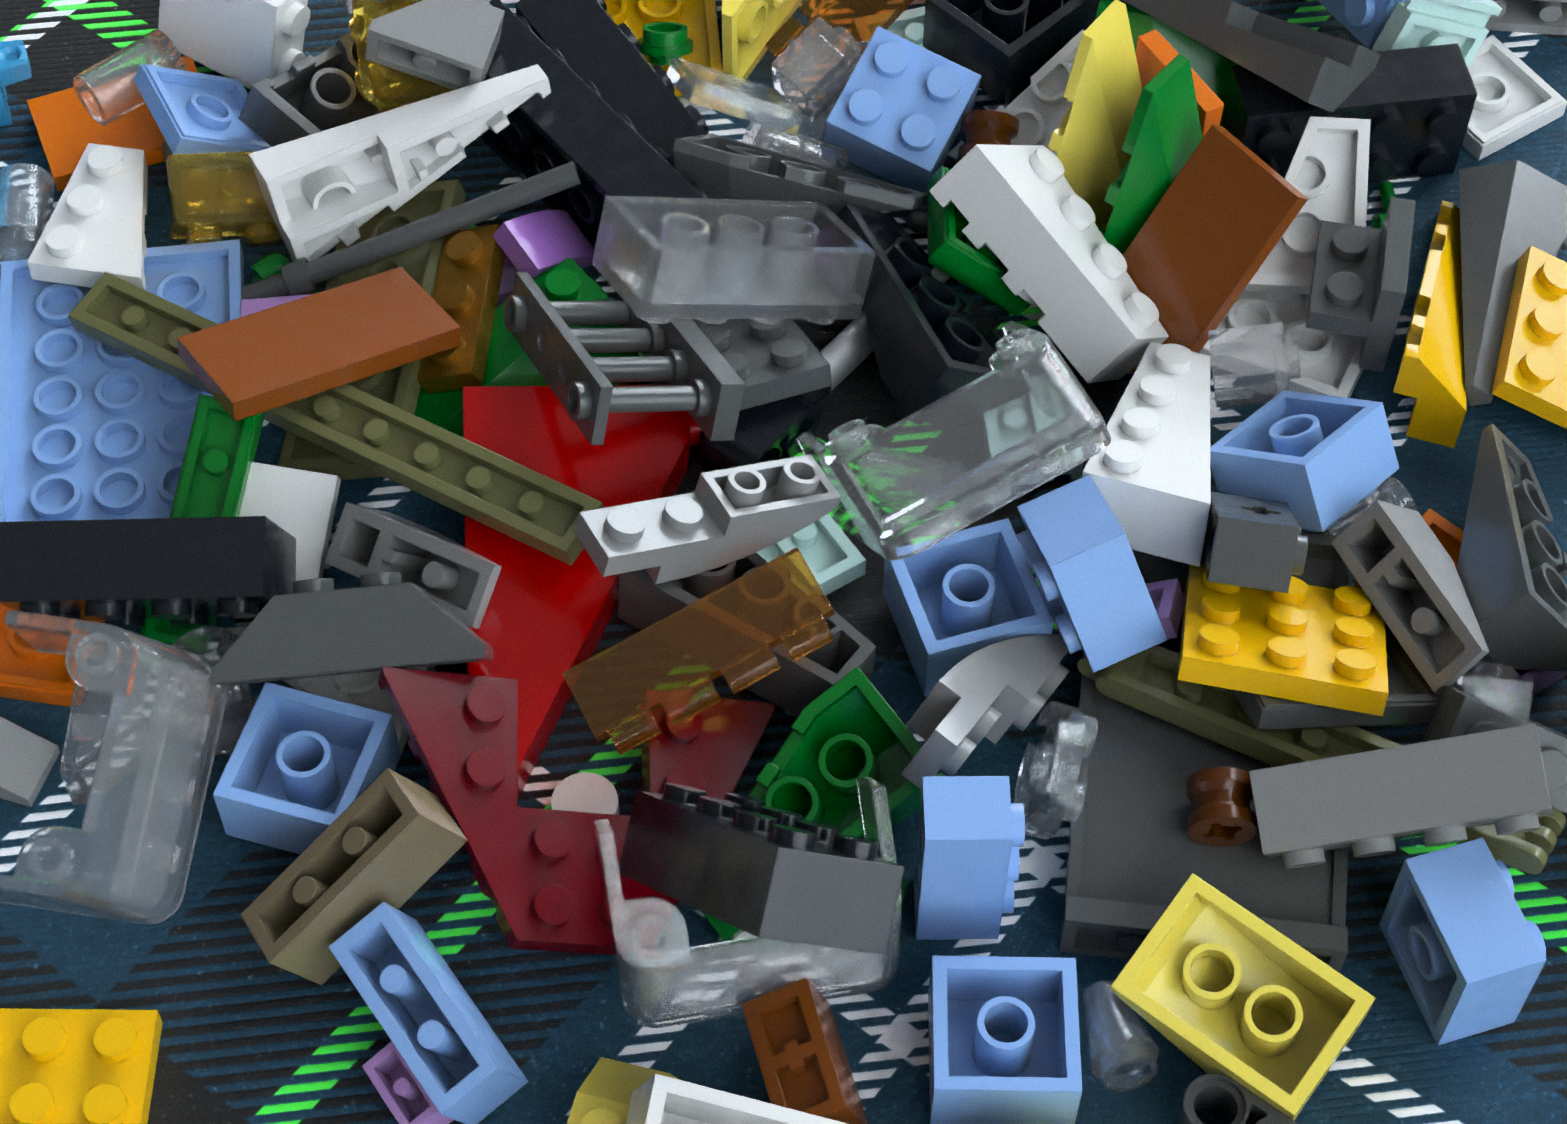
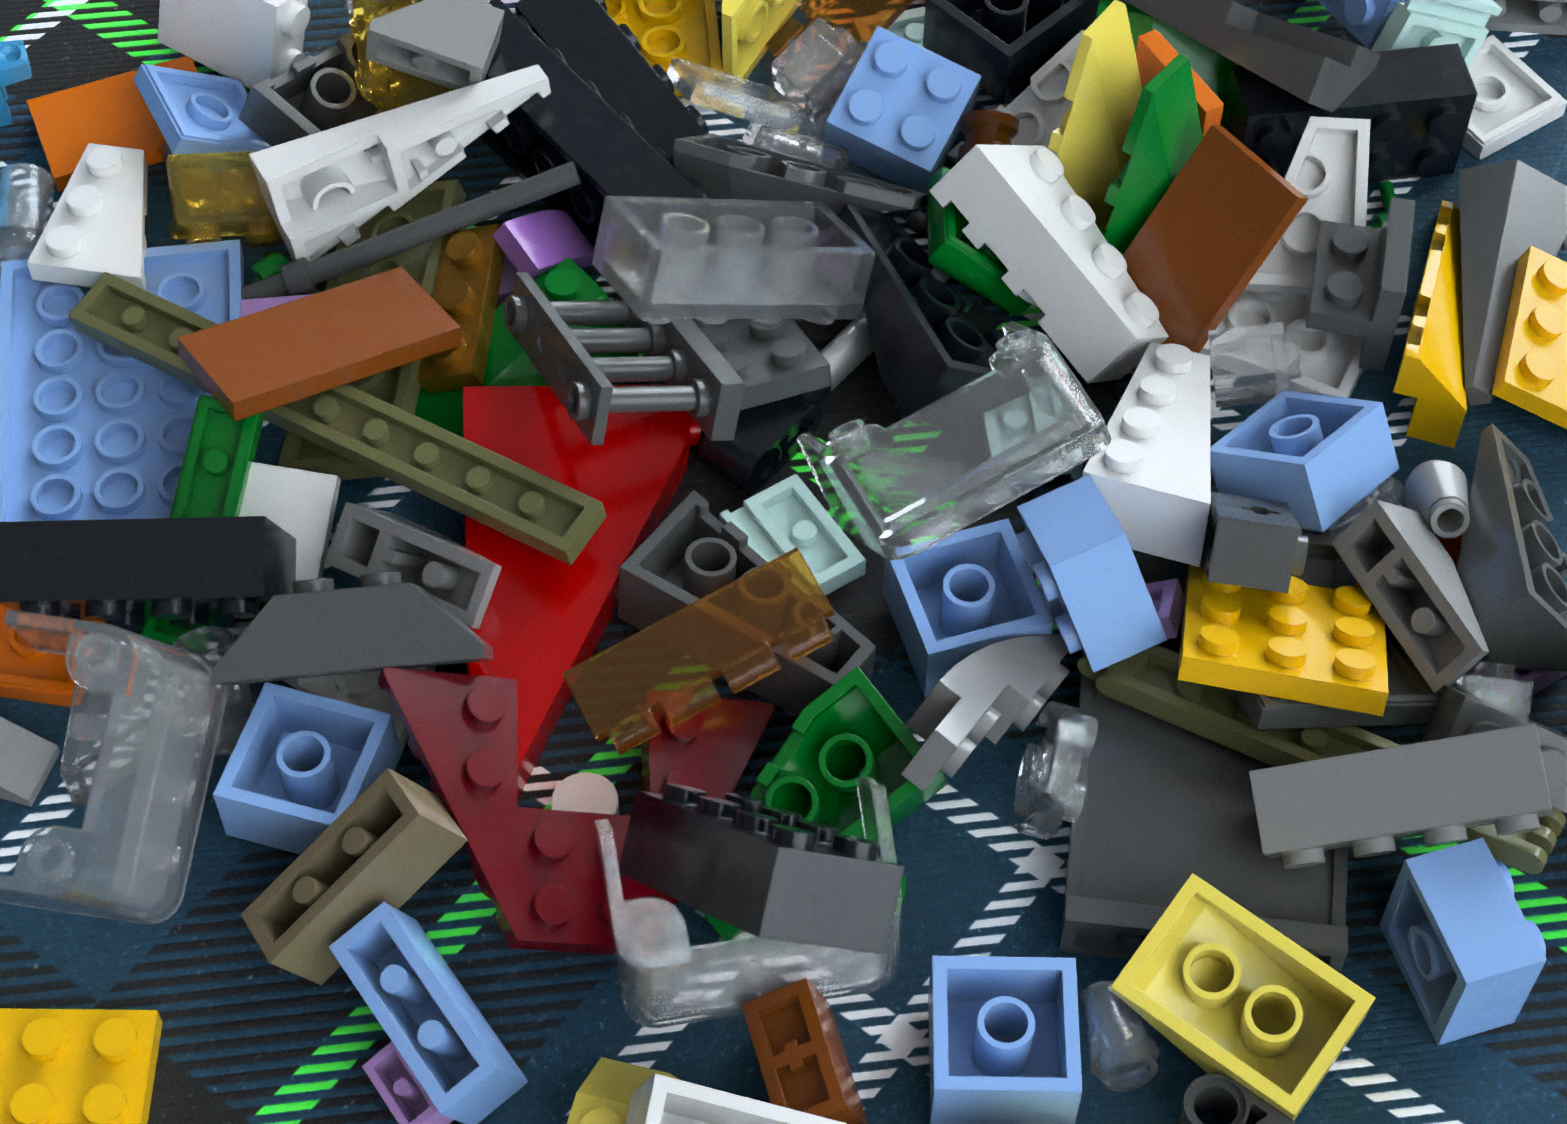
(109, 86): clear piece -> none
(665, 41): green plate -> none
(721, 522): light grey slope -> none
(966, 856): light blue brick -> none
(1221, 807): reddish brown wheel -> none
(1440, 496): none -> light grey cone

